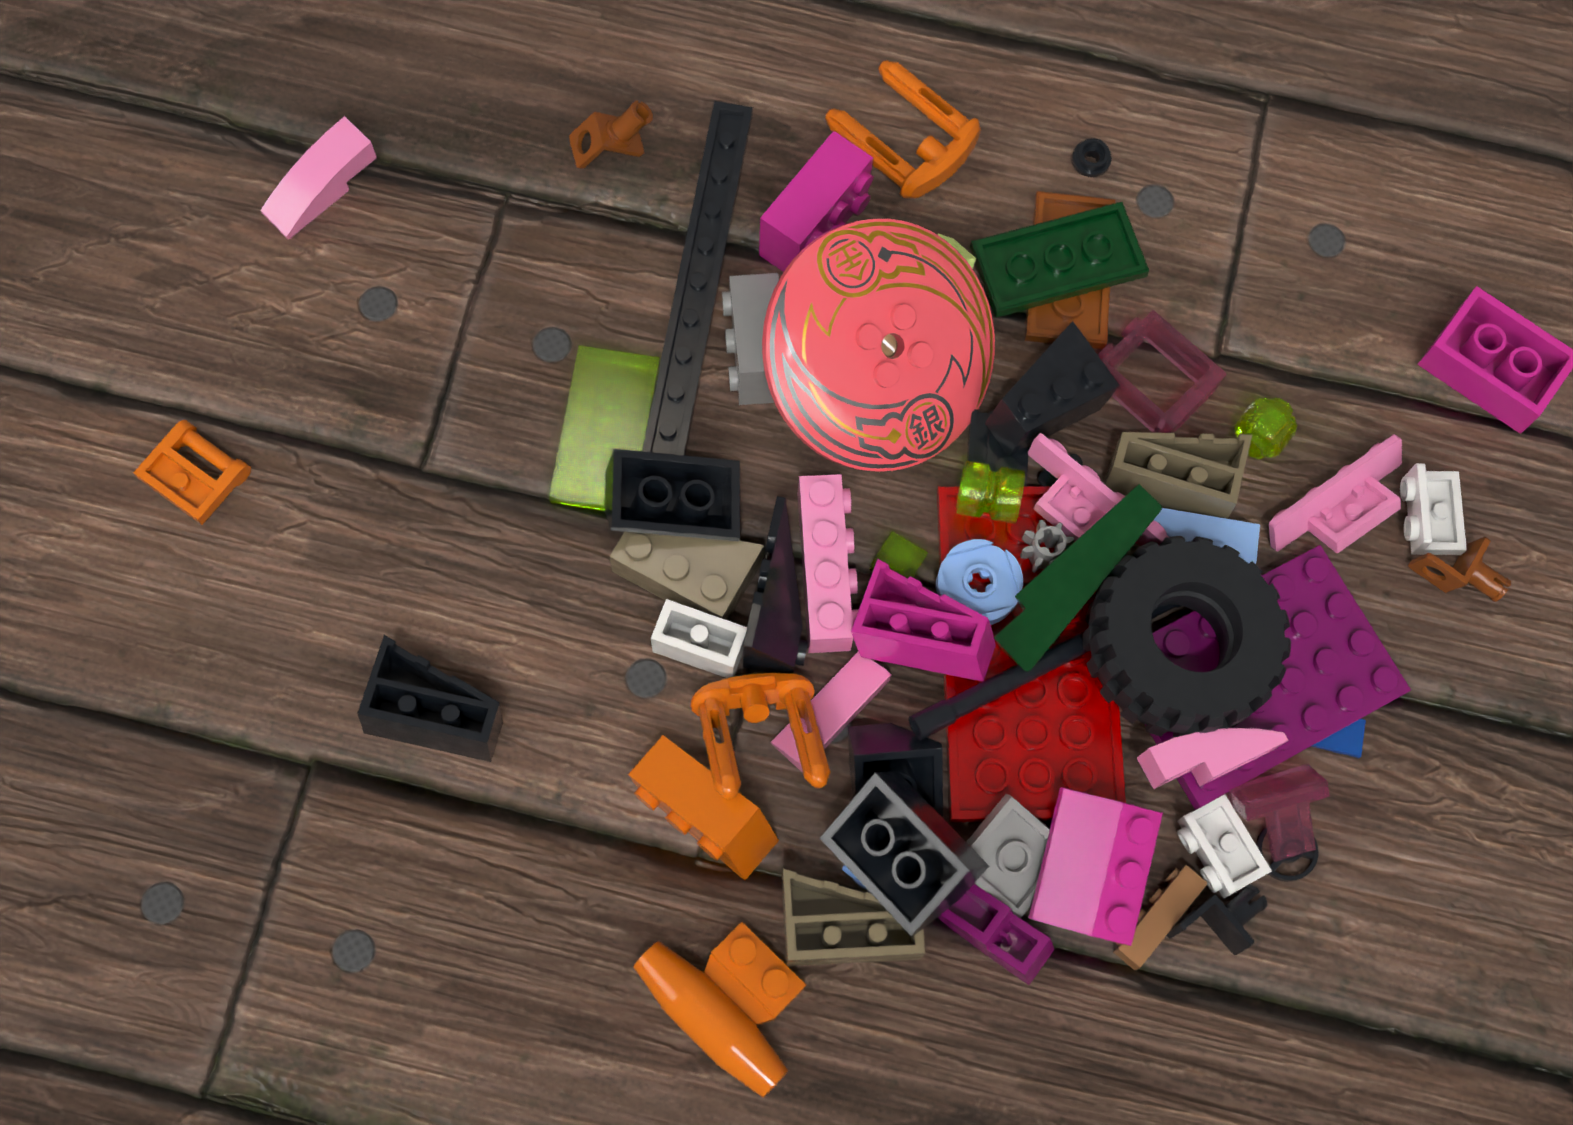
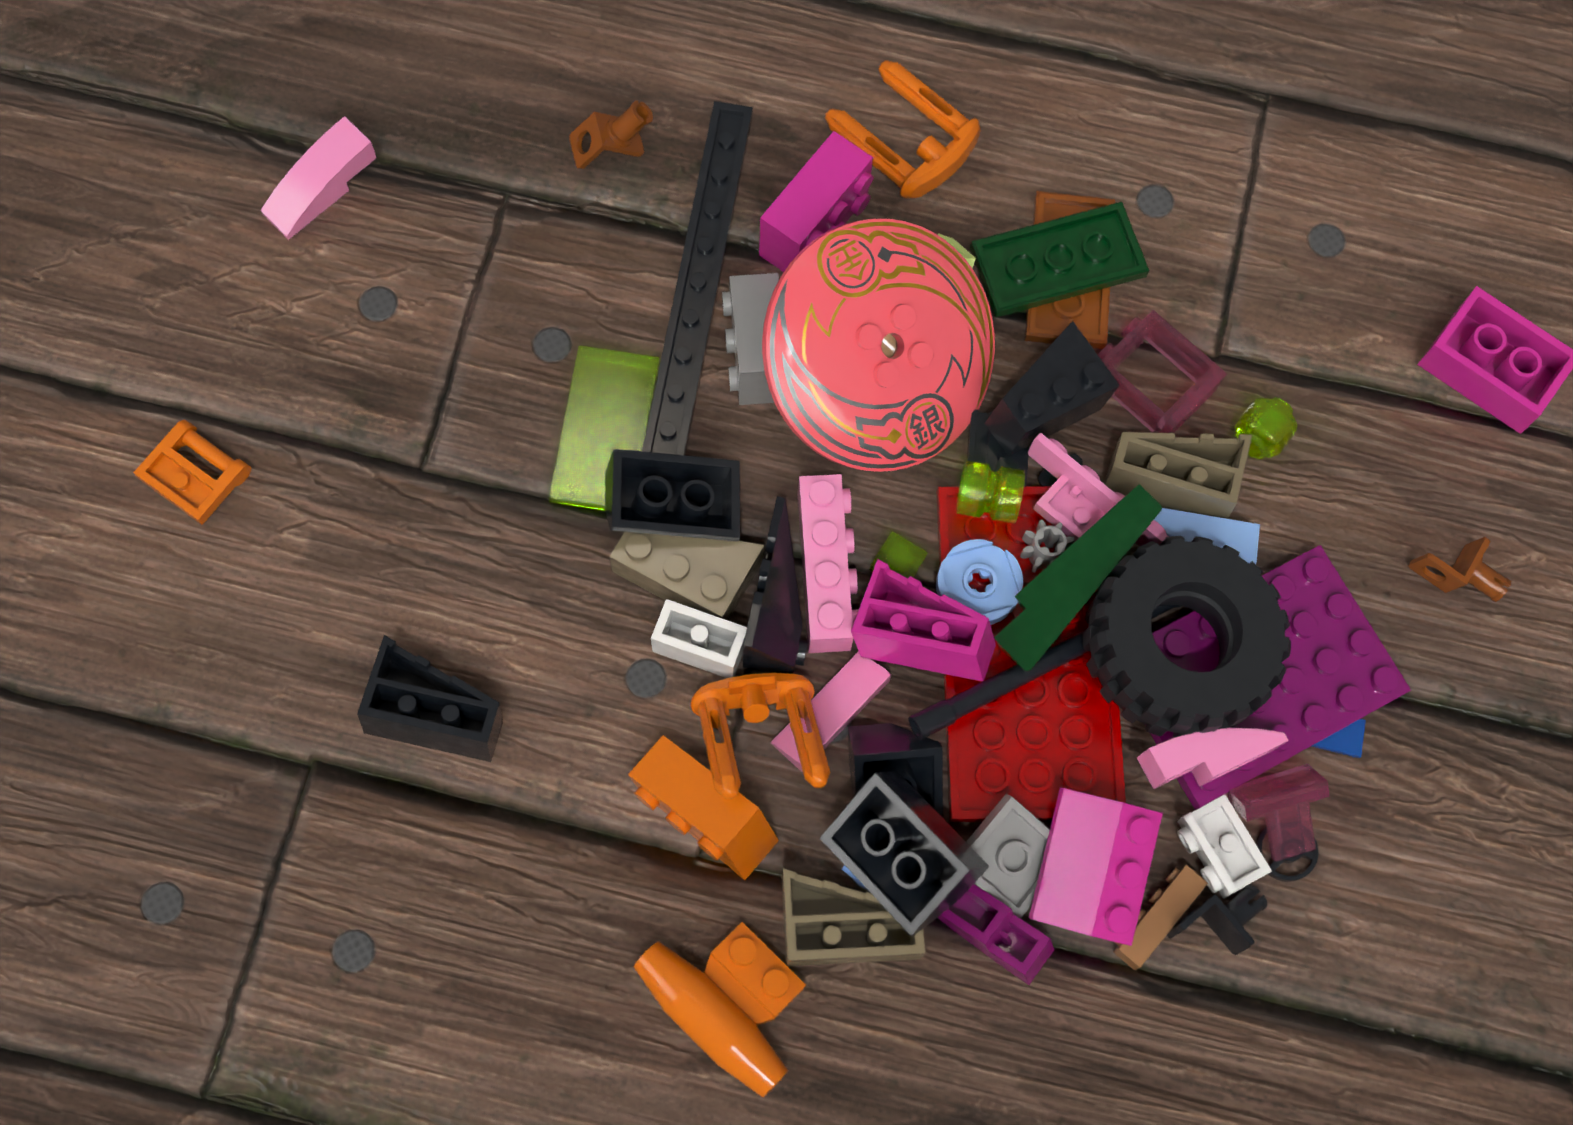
(1091, 148): black plate -> none
(1344, 504): bright pink bracket -> none
(1433, 511): white bracket -> none

